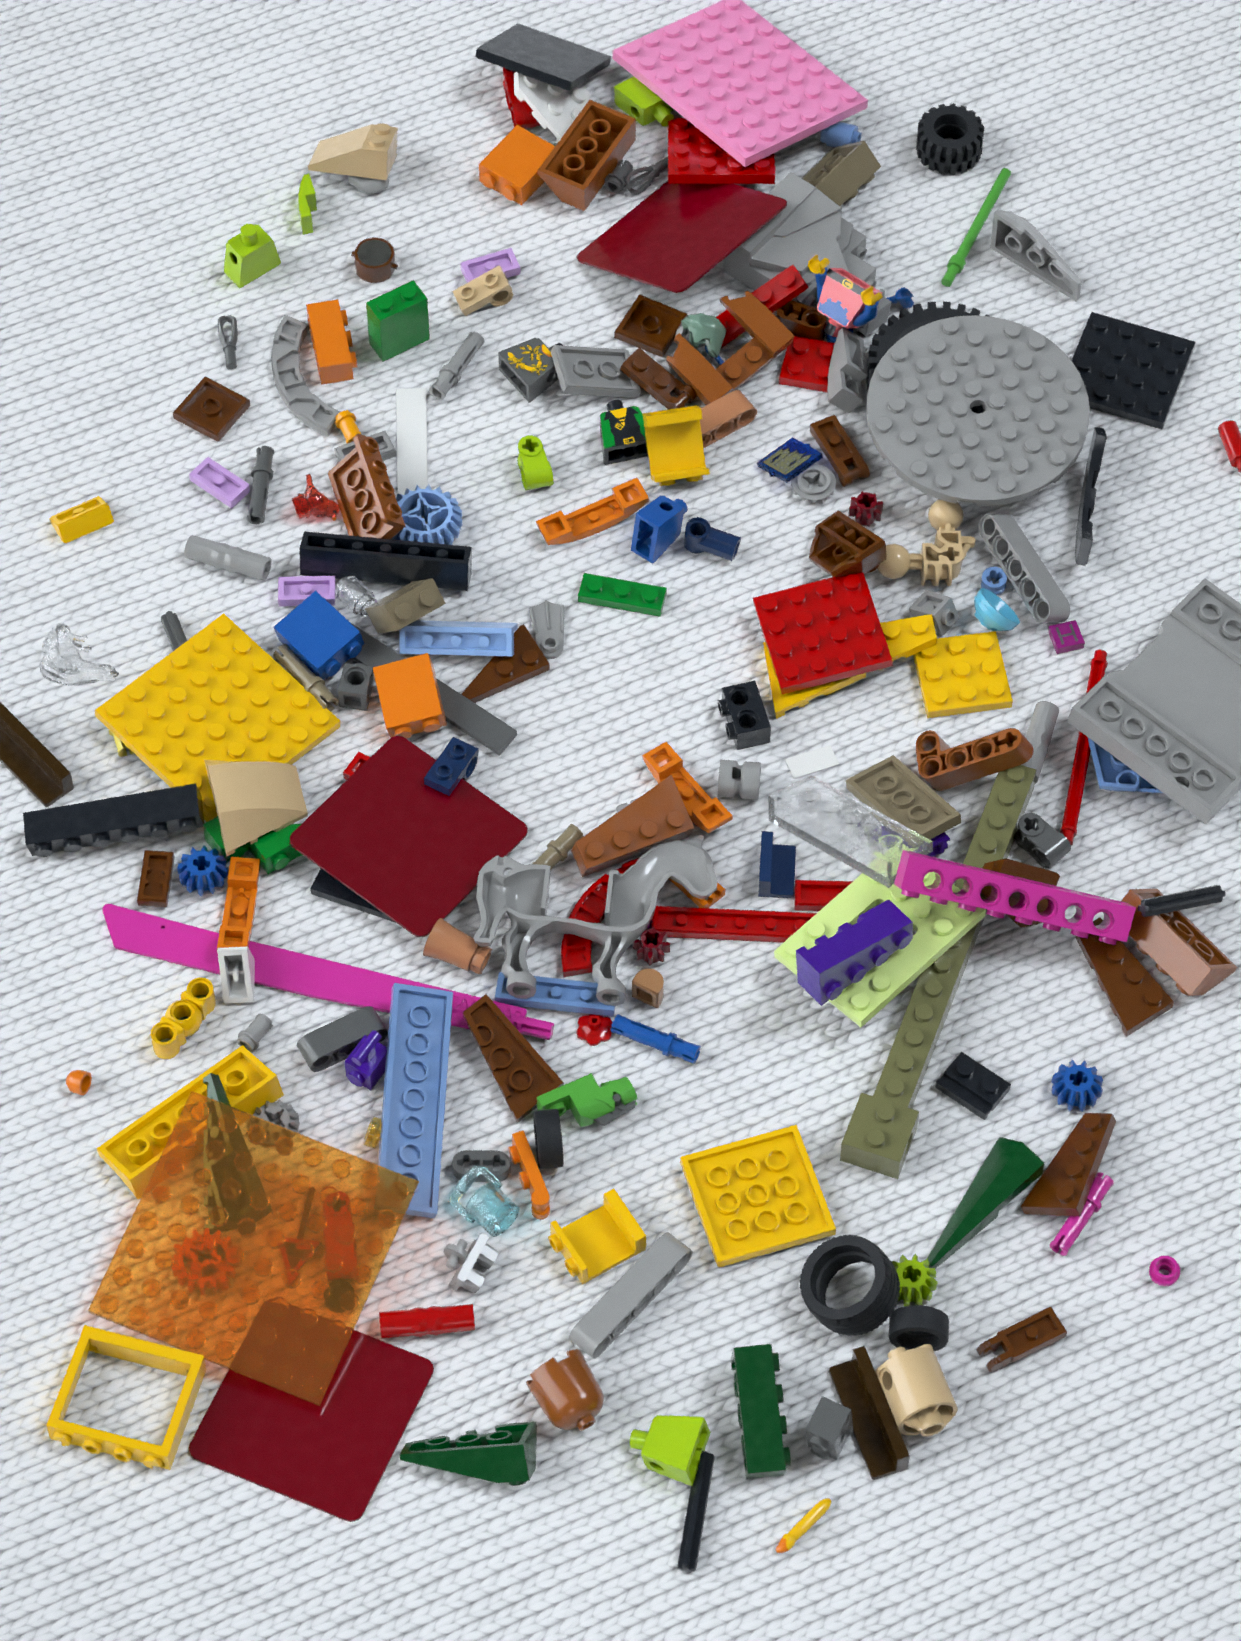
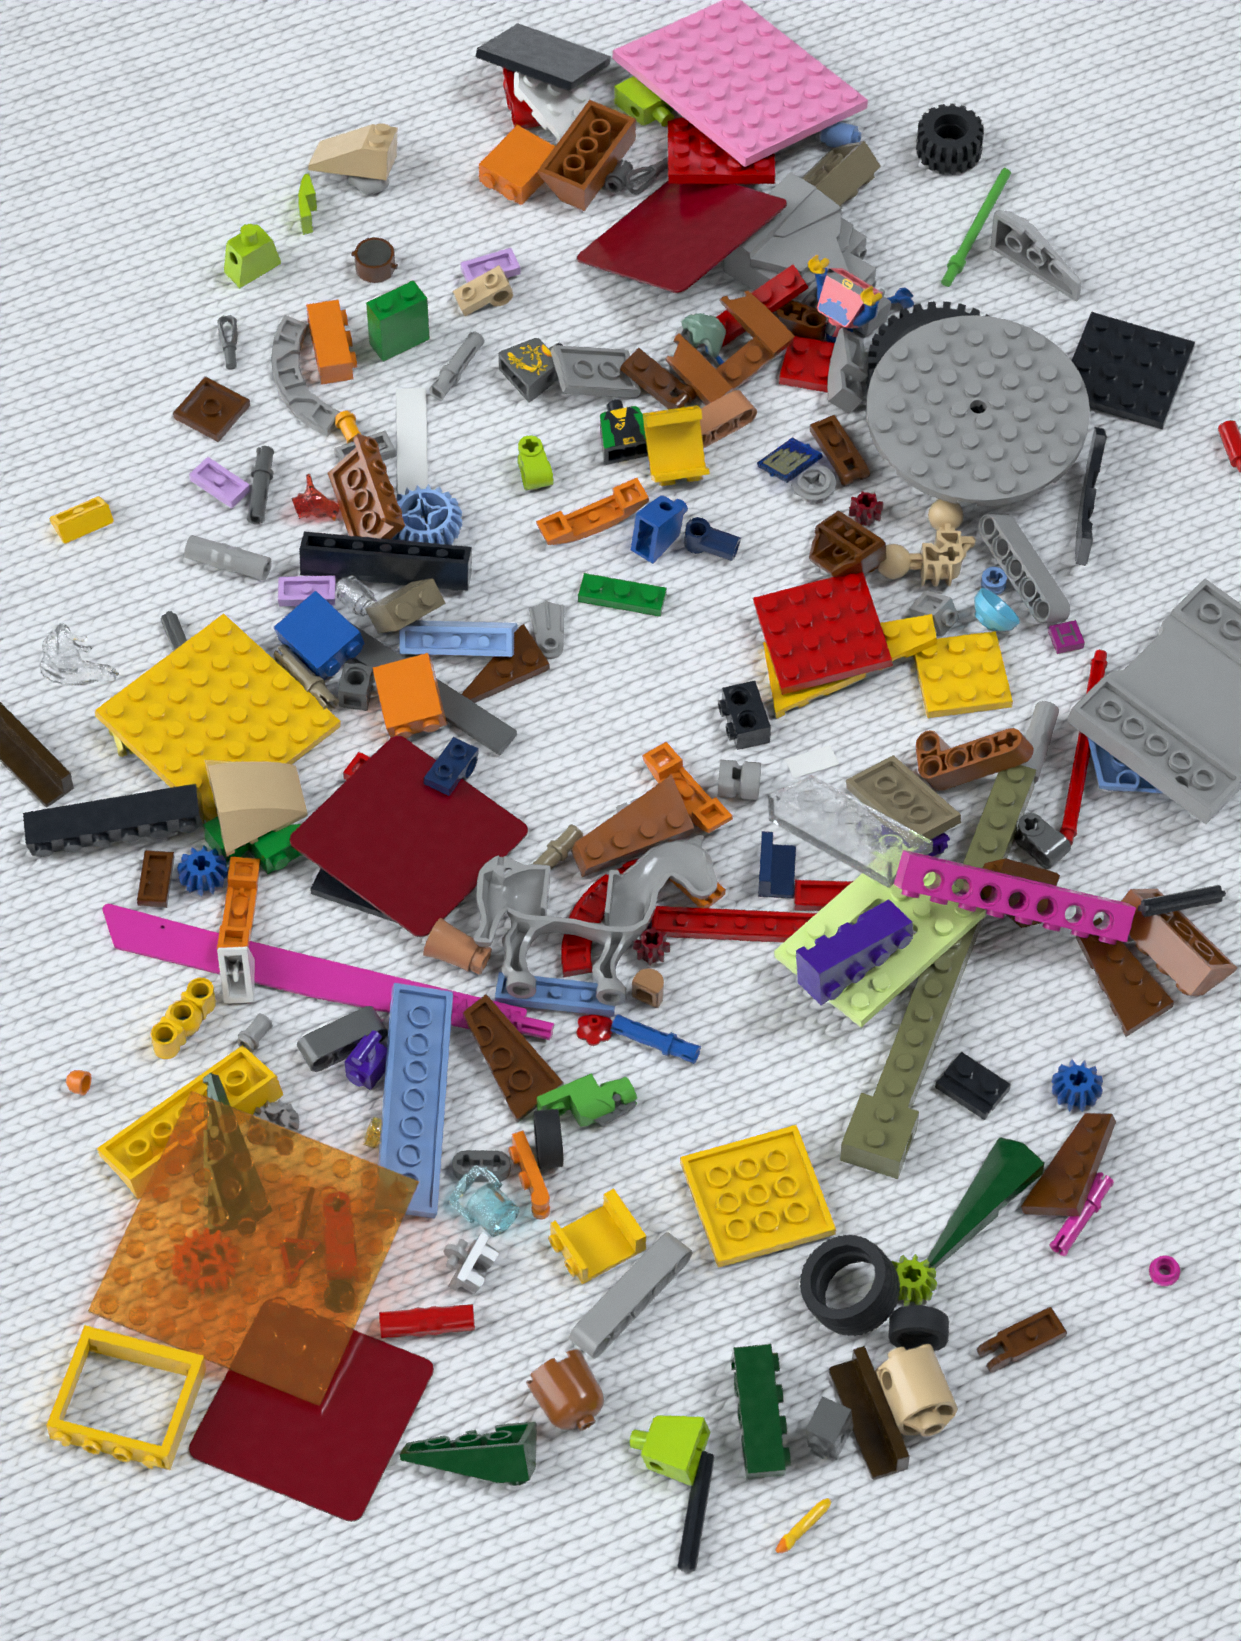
(650, 325): reddish brown tile -> none

